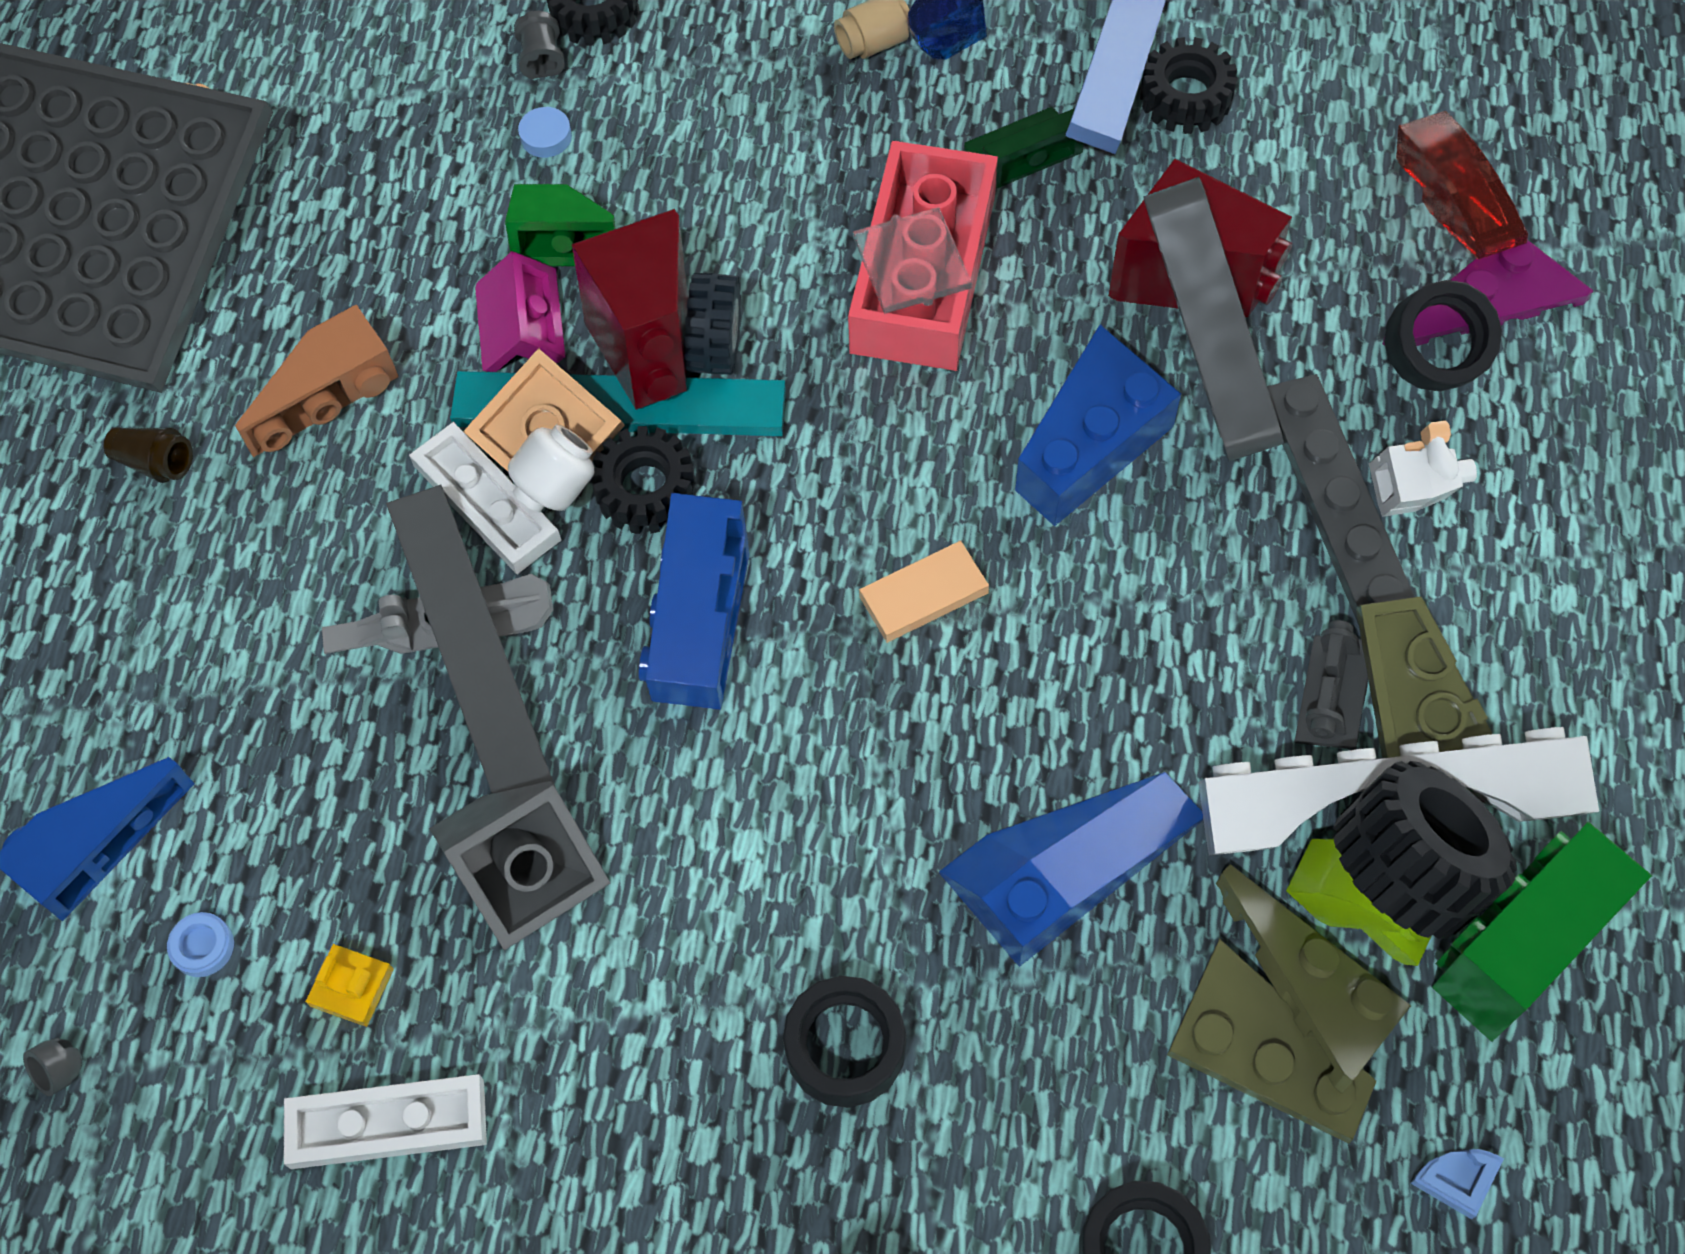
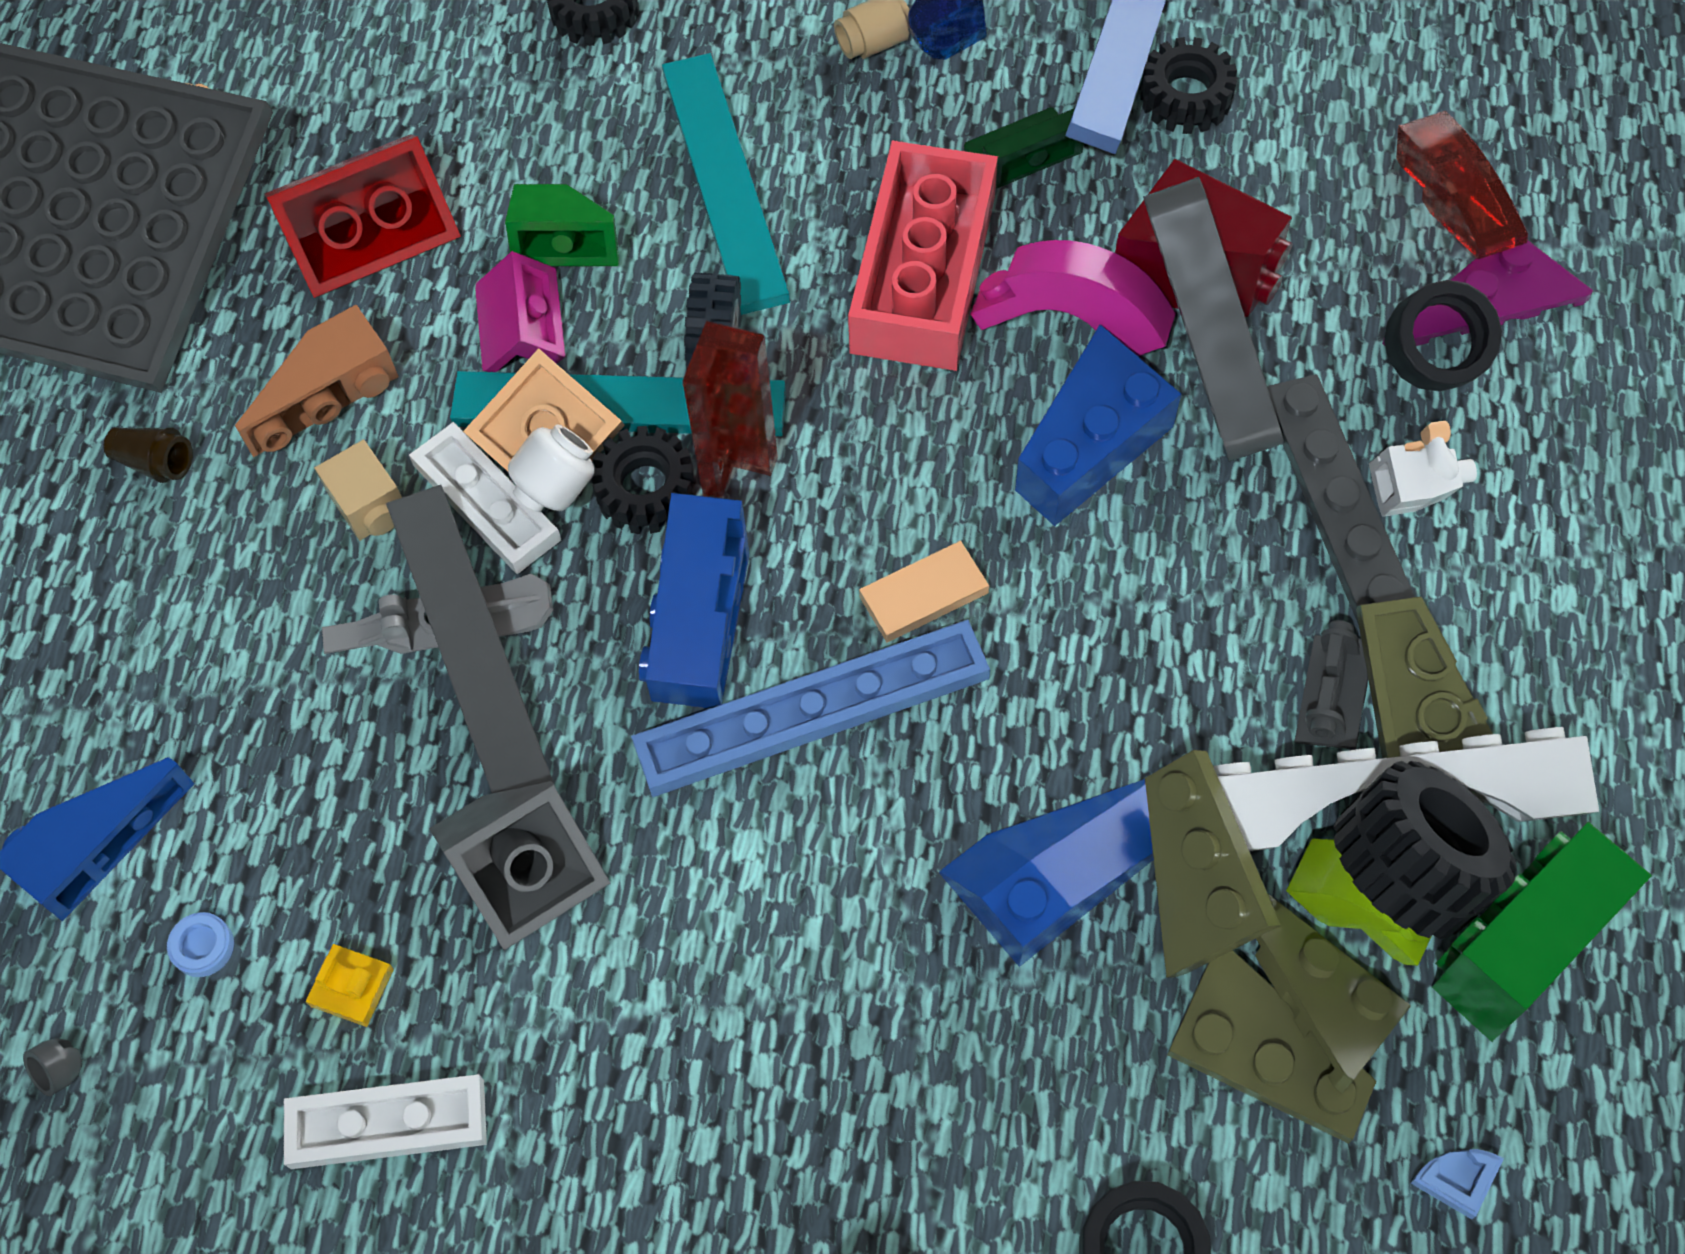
(360, 489): none -> tan brick
(363, 215): none -> red slope
(538, 39): dark grey bush -> none
(545, 132): light blue tile -> none
(637, 304): dark red slope -> none
(725, 182): none -> teal tile
(730, 406): none -> clear red fence
(810, 708): none -> medium blue plate
(833, 993): black tyre -> none
(912, 260): clear piece -> none
(1081, 282): none -> dark pink arch
(1202, 867): none -> olive wing

